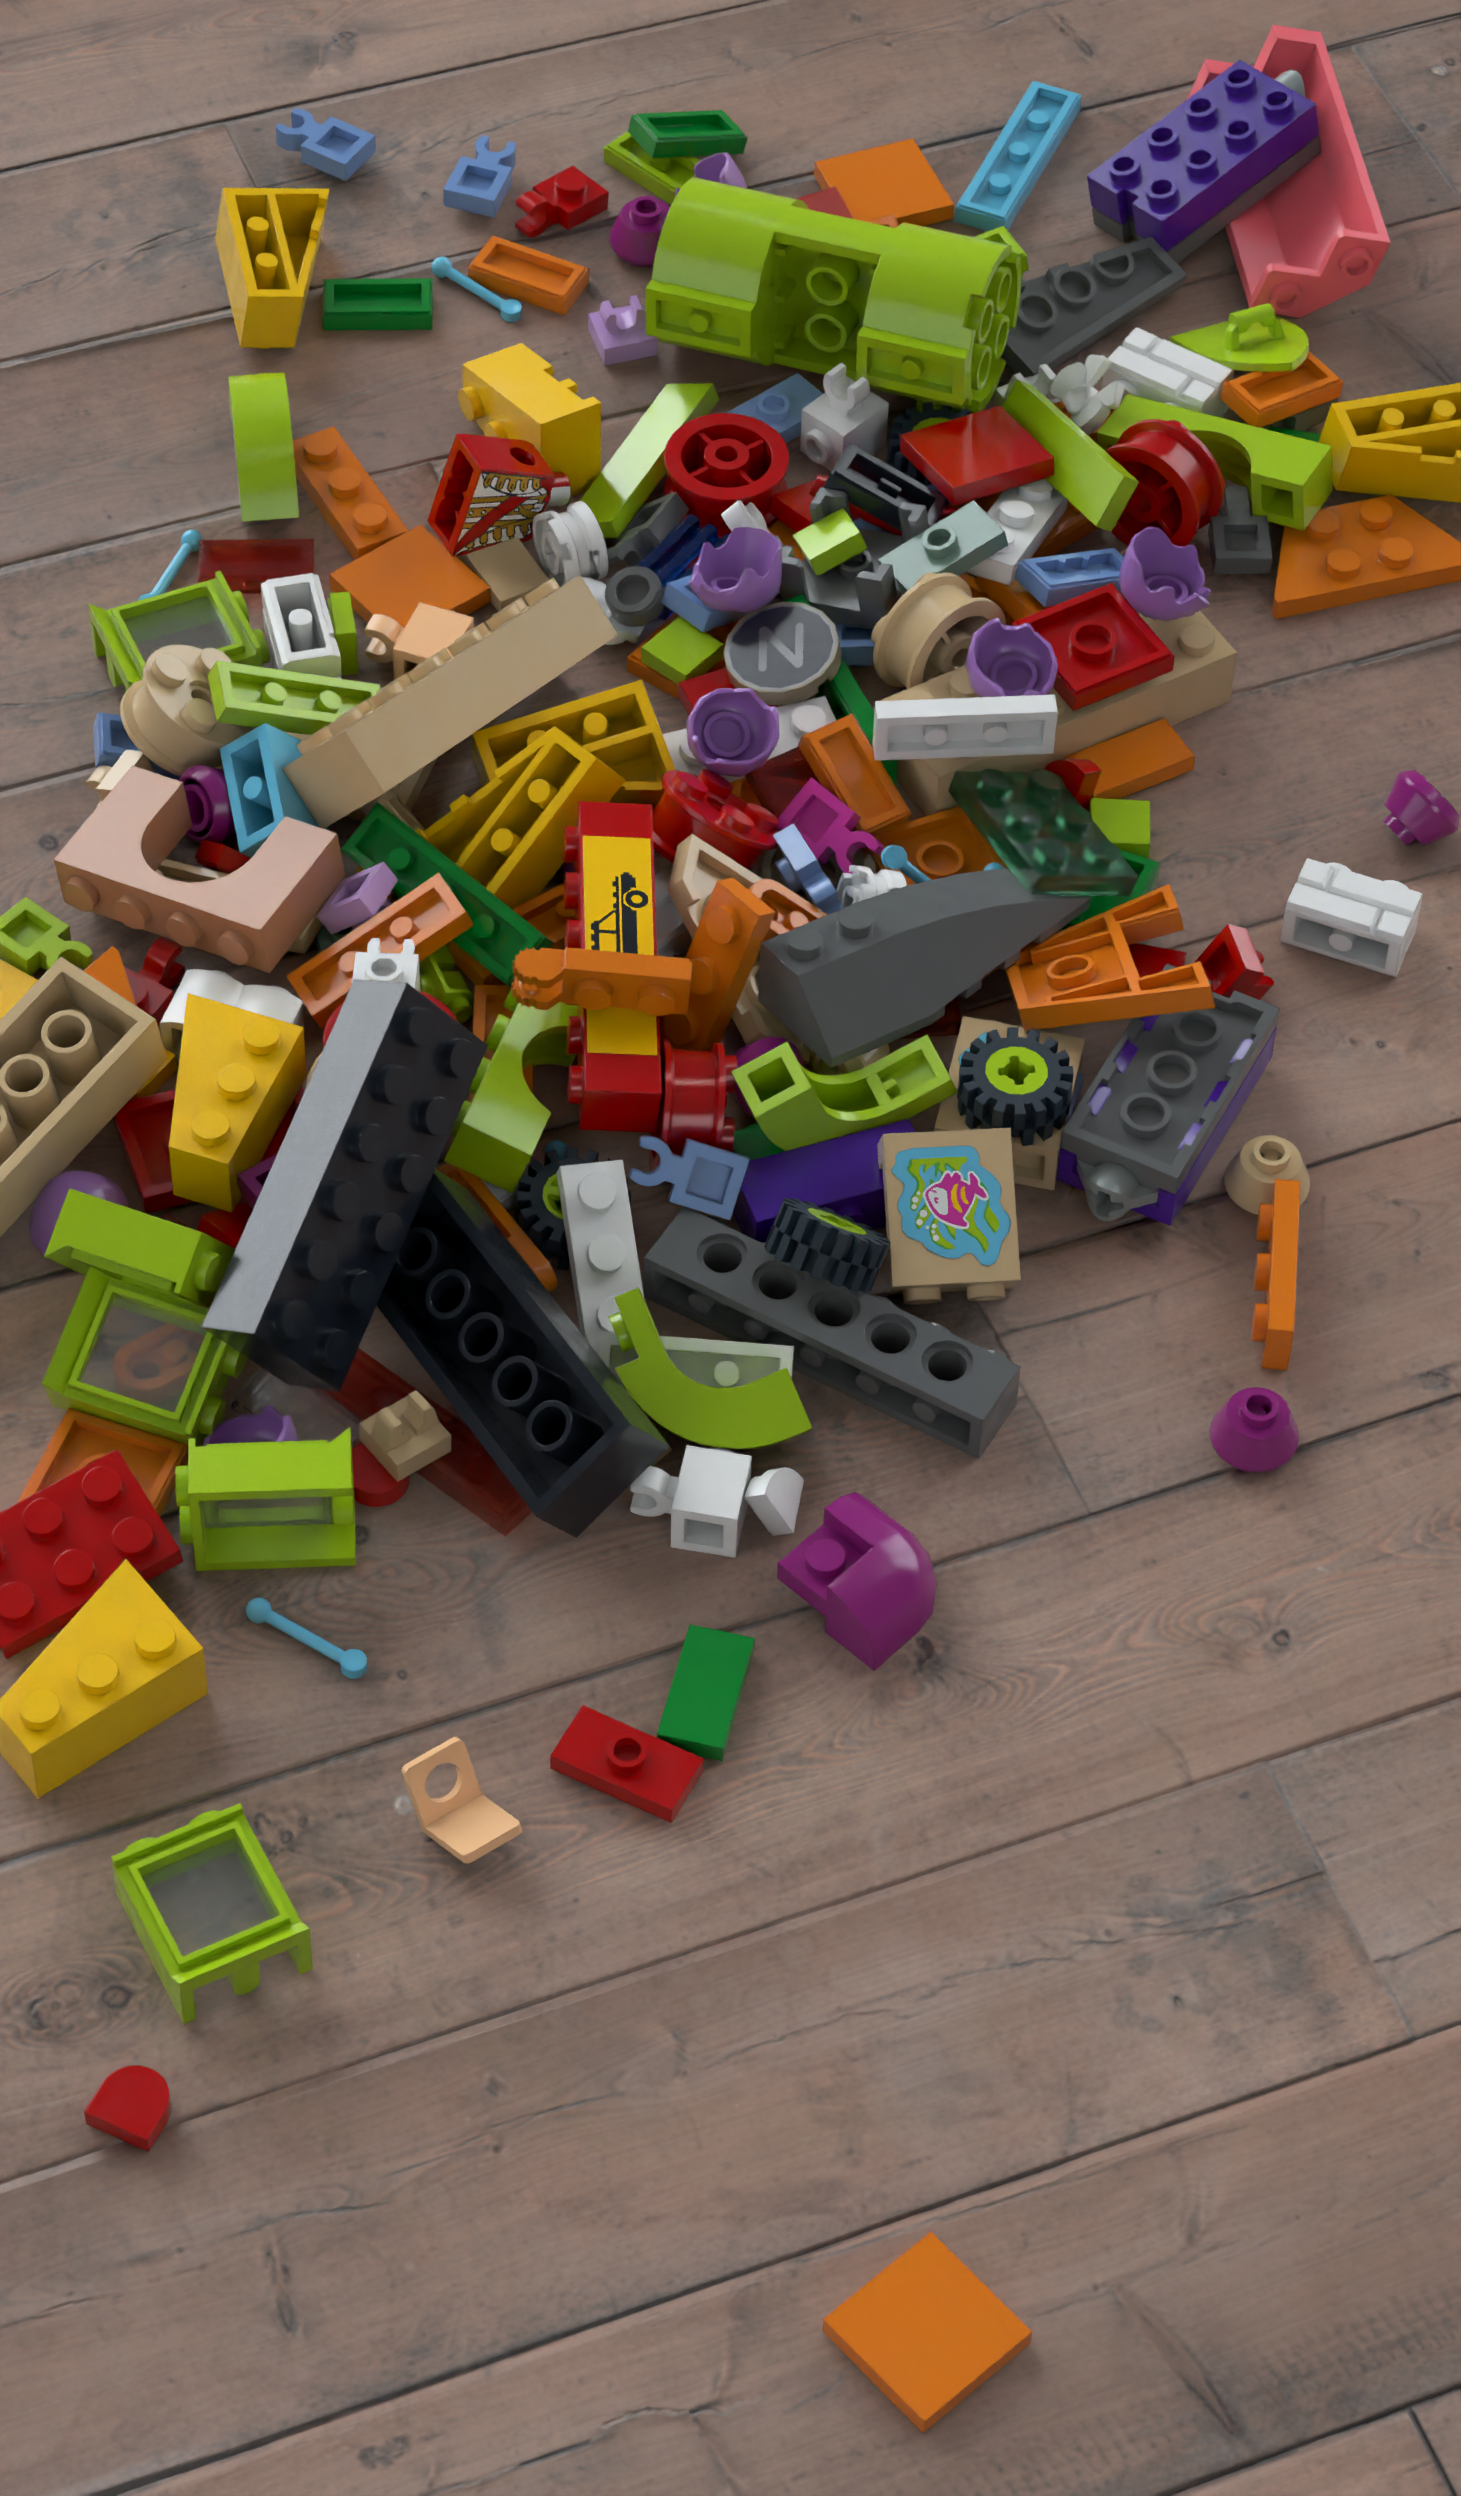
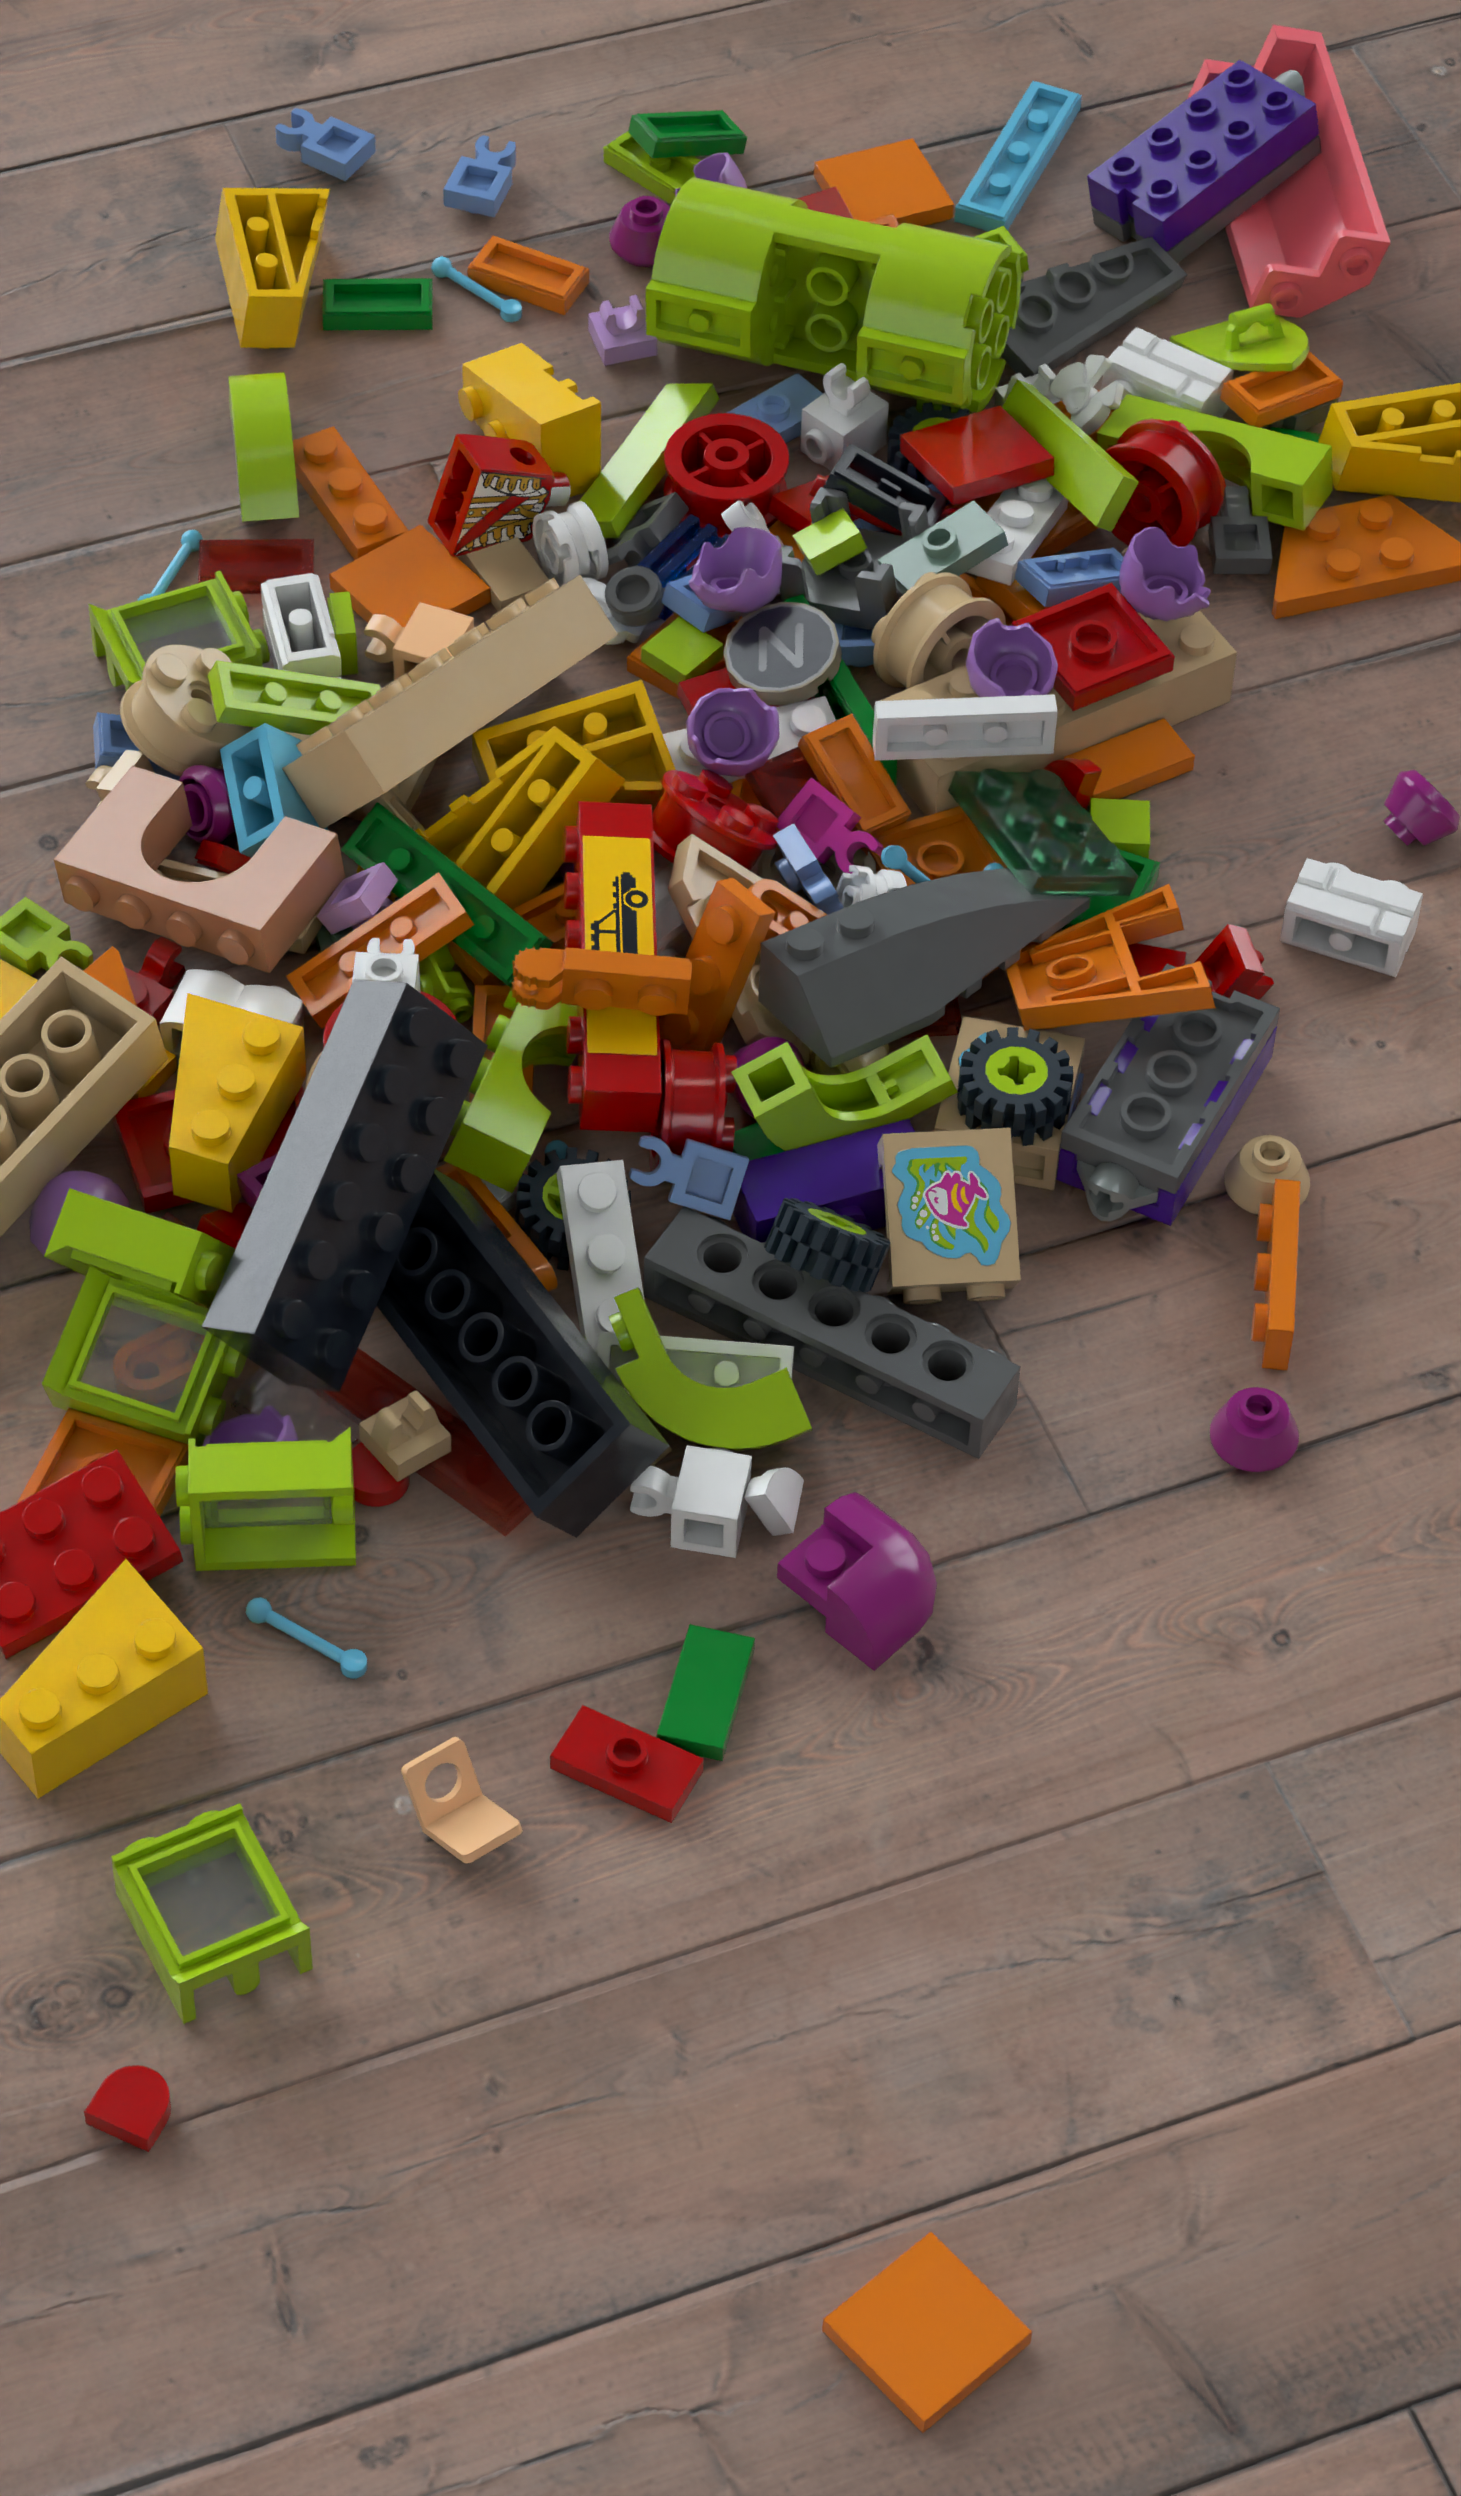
(563, 198): red plate -> none

